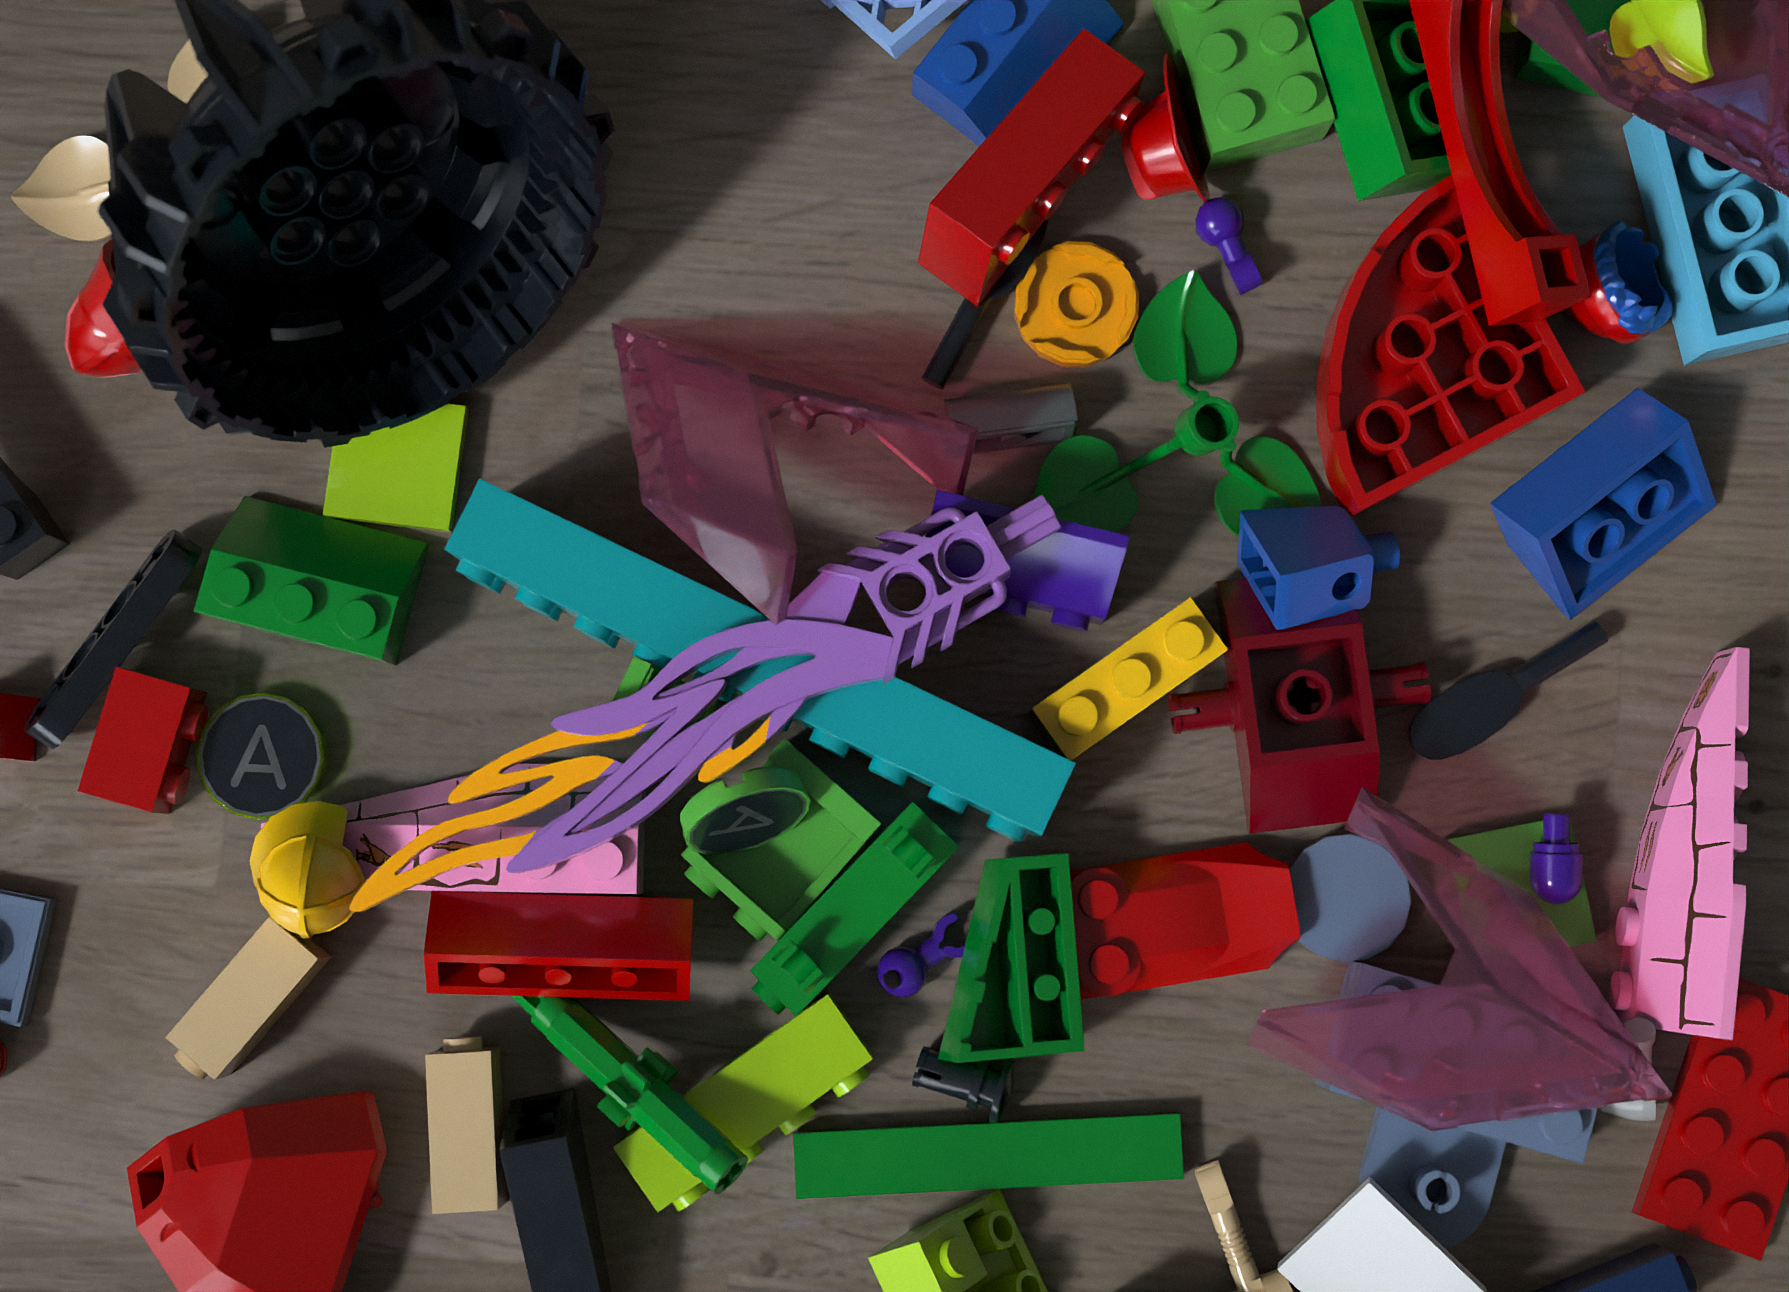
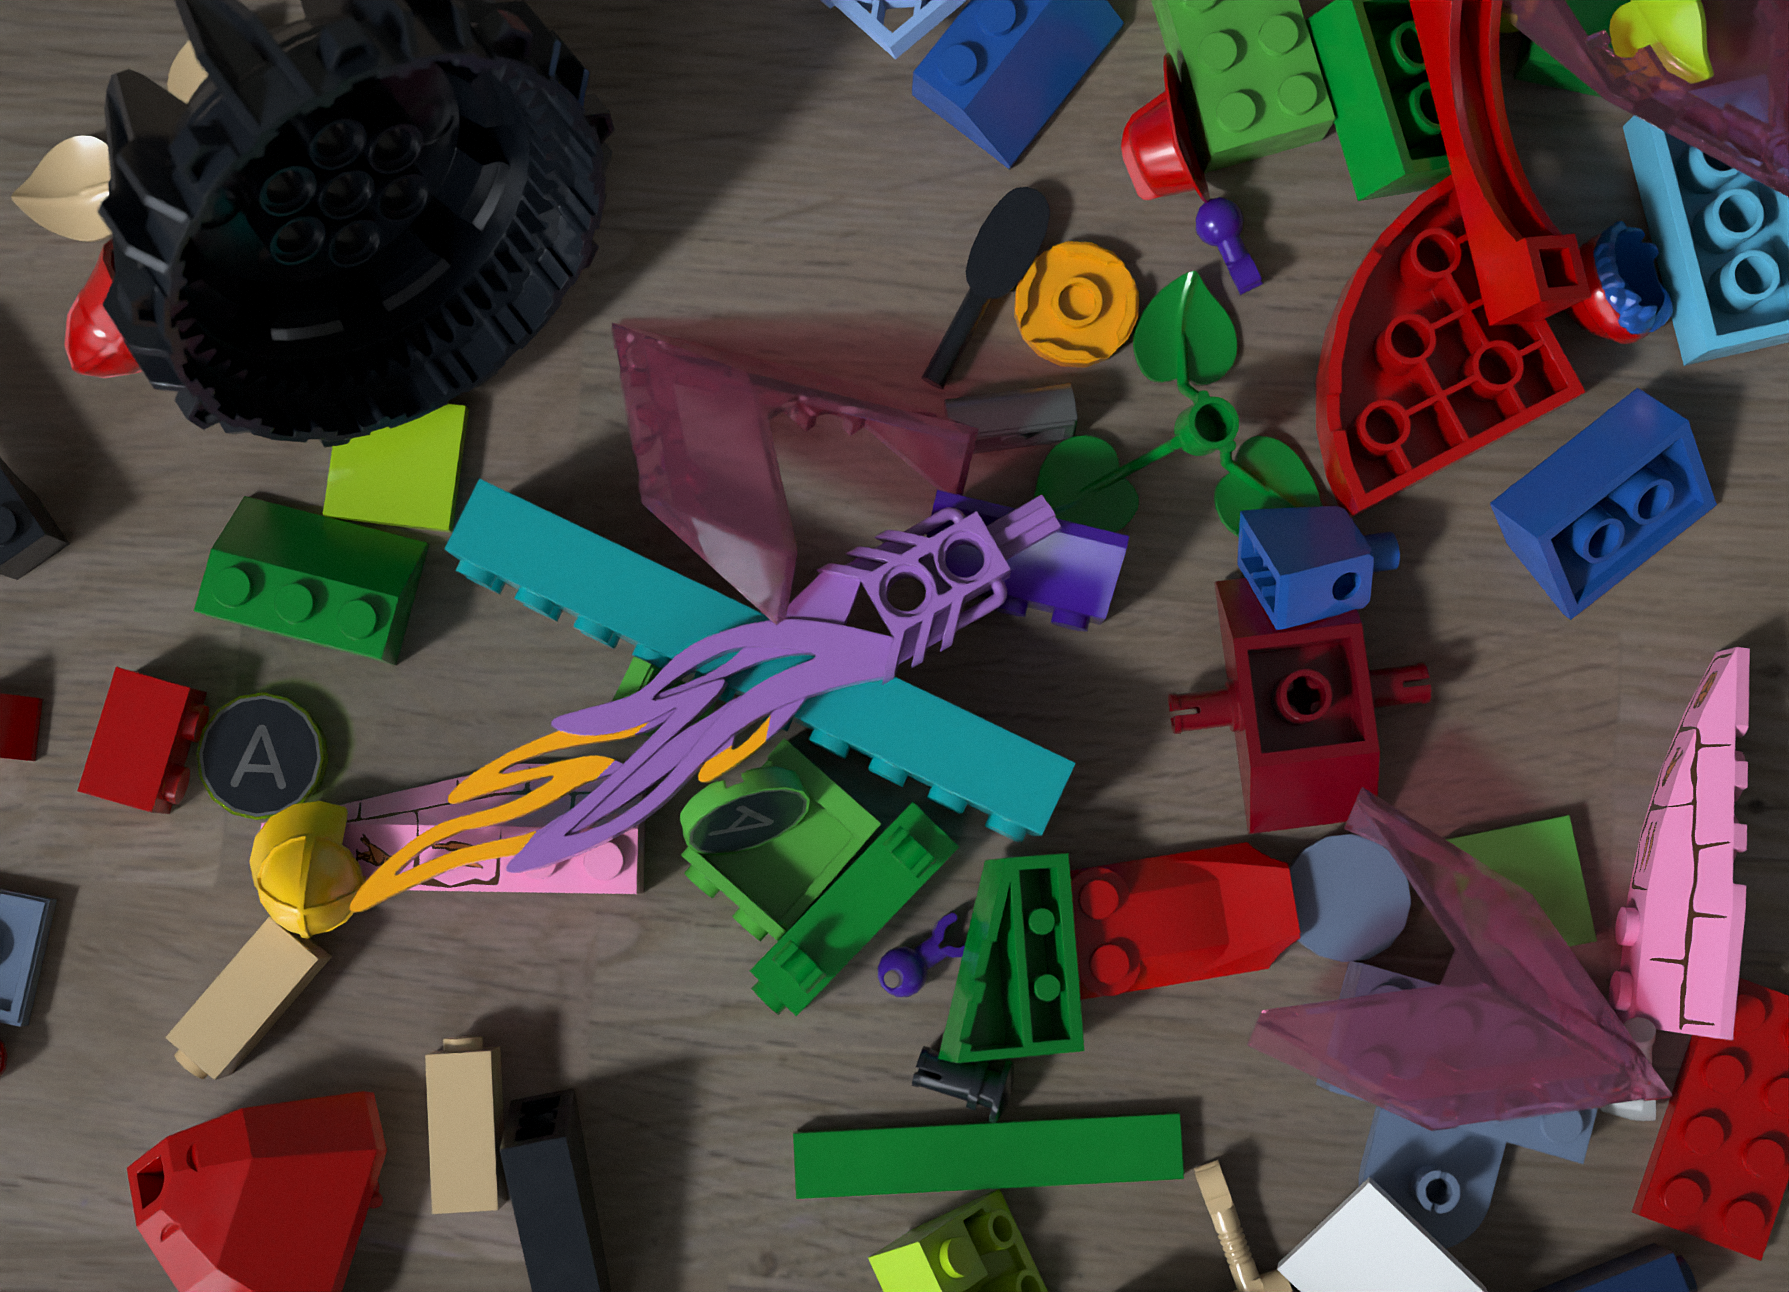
(112, 639): black beam -> none
(558, 945): red brick -> none
(637, 1089): green piece -> none
(755, 1095): lime brick -> none
(1028, 166): red wedge -> none
(1127, 680): yellow brick -> none
(1487, 702): black piece -> none
(1556, 862): dark purple cylinder -> none

